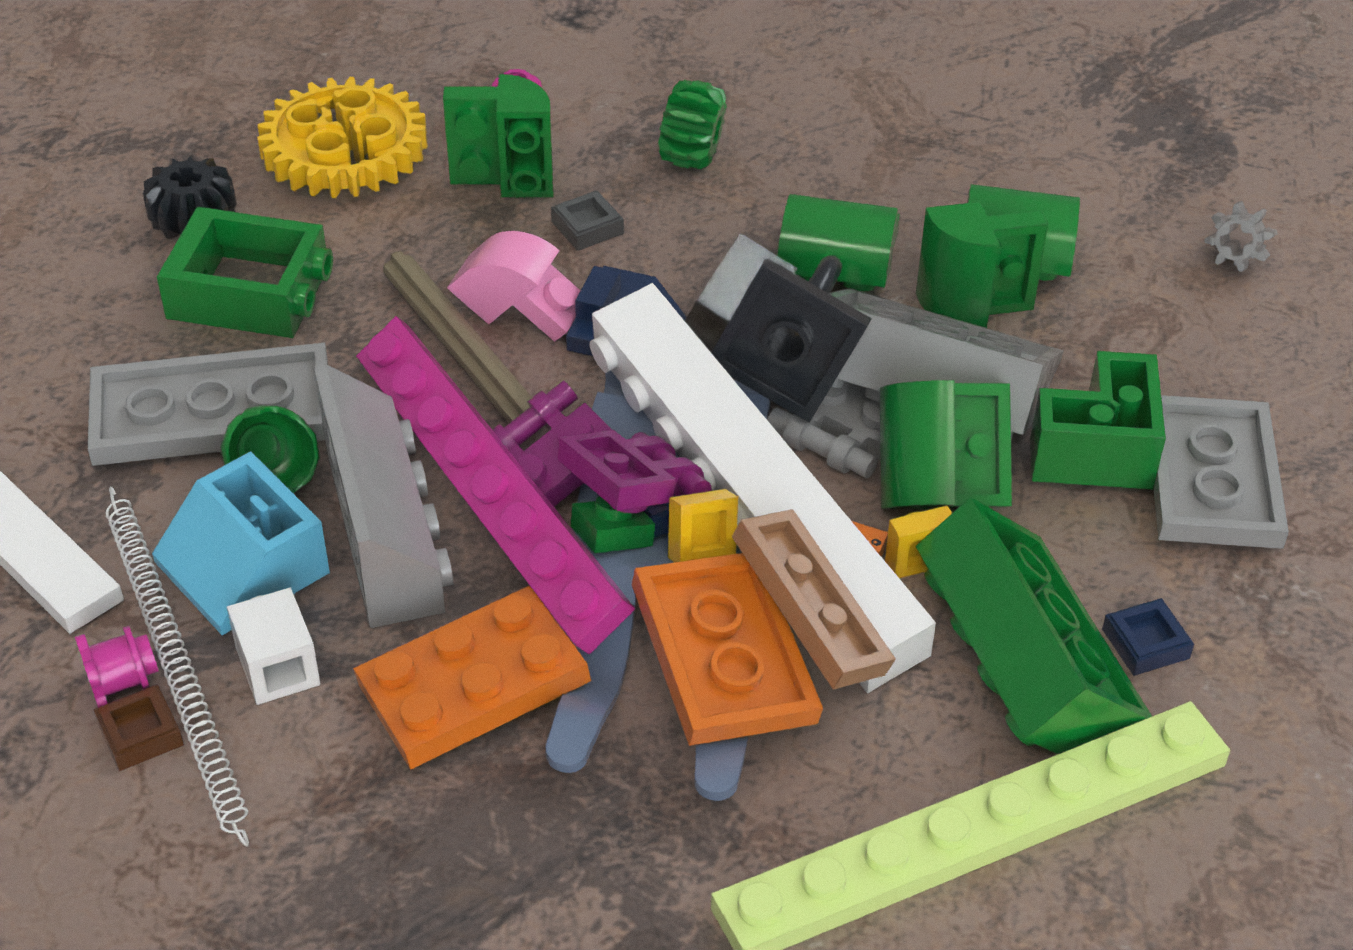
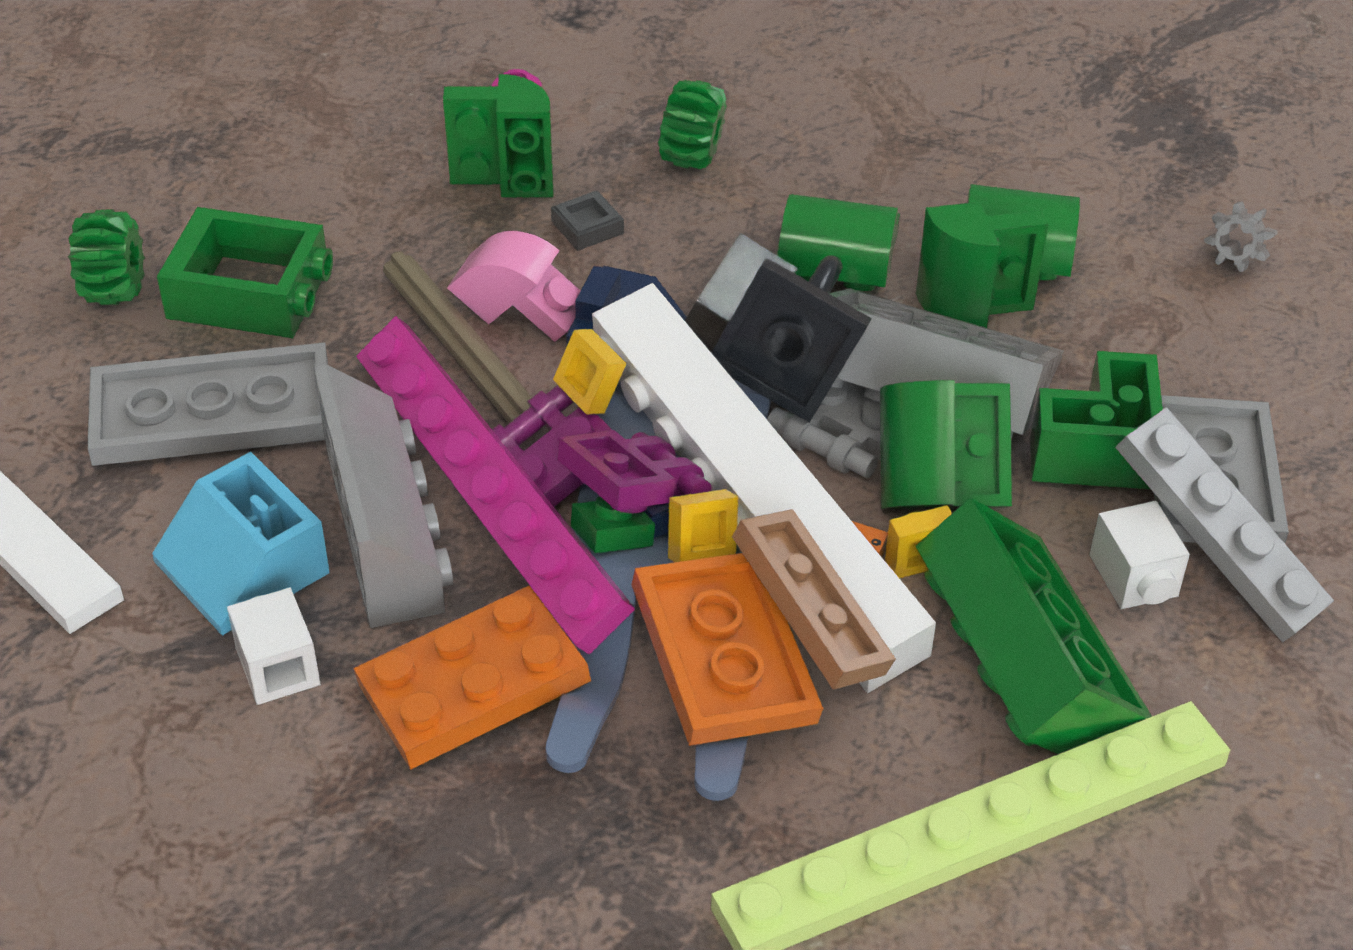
(106, 257): none -> green gear
(117, 663): dark pink brick -> none
(138, 727): reddish brown tile -> none
(179, 669): white piece -> none
(182, 187): black gear -> none
(277, 439): green hair -> none
(318, 149): yellow gear -> none
(589, 371): none -> yellow plate
(1139, 555): none -> white brick
(1147, 636): dark blue tile -> none
(1224, 524): none -> light grey plate

